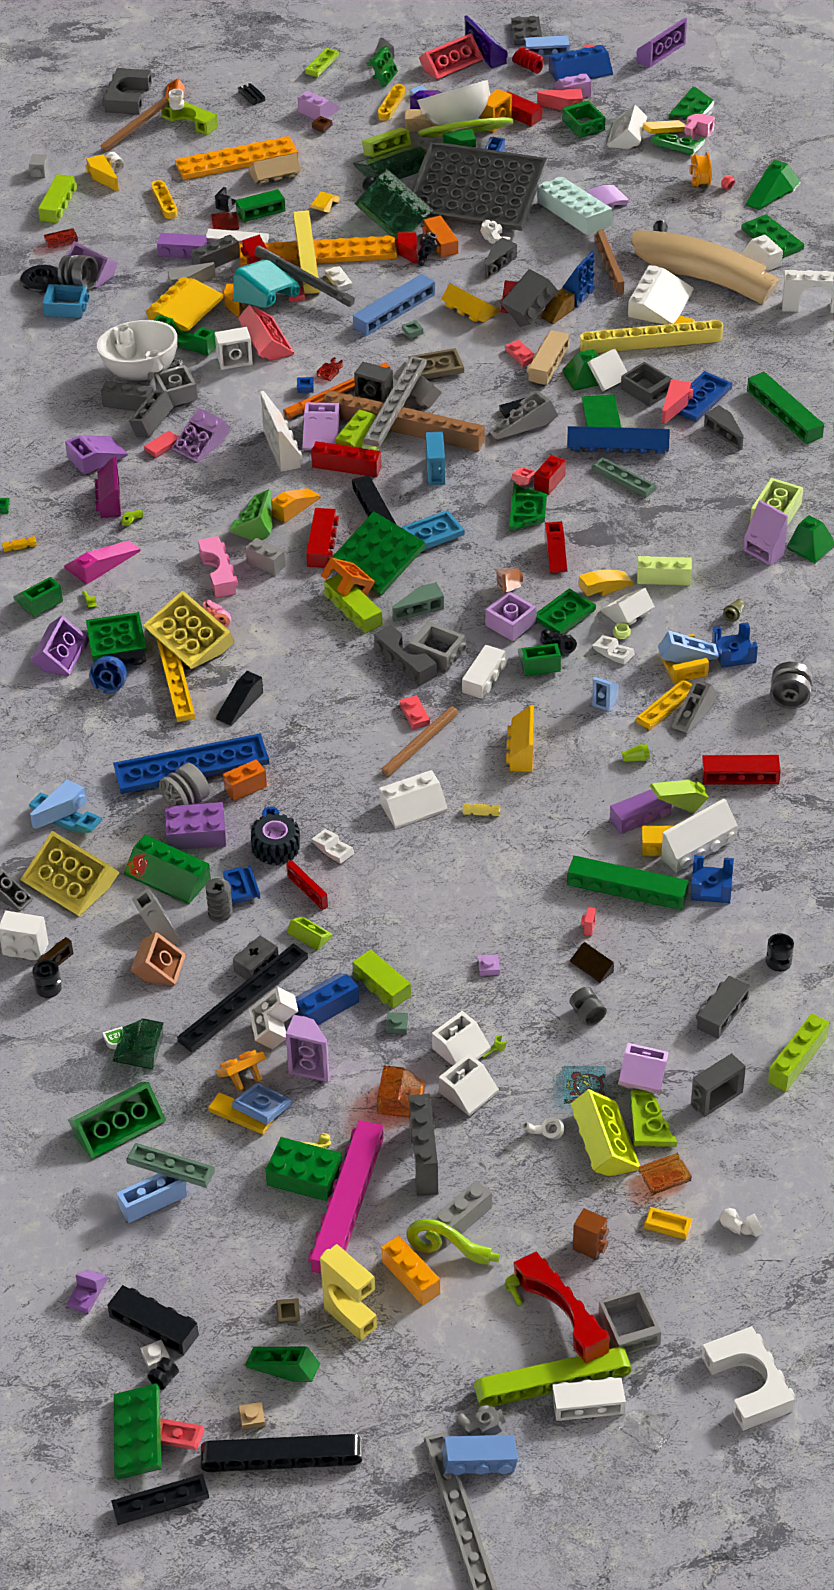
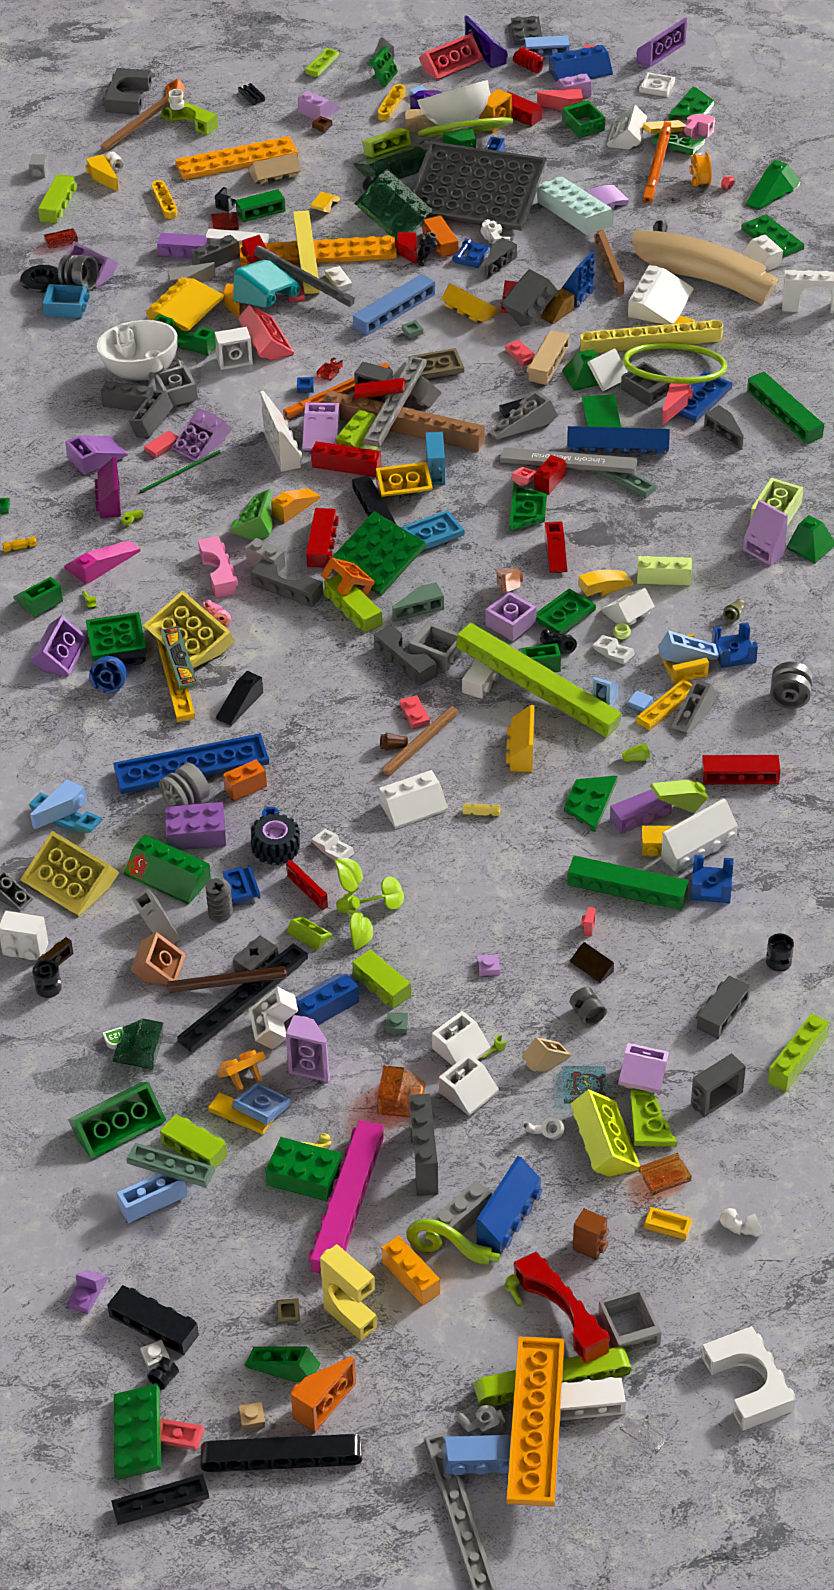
(179, 657): none -> tile
(180, 471): none -> green axle
(193, 1141): none -> lime brick
(226, 979): none -> reddish brown axle
(305, 590): none -> dark grey arch
(322, 1392): none -> orange slope
(350, 876): none -> lime plant
(379, 388): none -> red tile
(391, 741): none -> reddish brown cone
(403, 479): none -> yellow slope
(475, 256): none -> blue plate
(508, 1206): none -> blue slope
(536, 1422): none -> light orange plate
(538, 680): none -> lime brick
(544, 1054): none -> tan slope
(573, 460): none -> light grey tile
(589, 799): none -> green wing
(640, 701): none -> light blue tile
(657, 84): none -> white tile
(657, 163): none -> orange piece
(675, 380): none -> lime piece

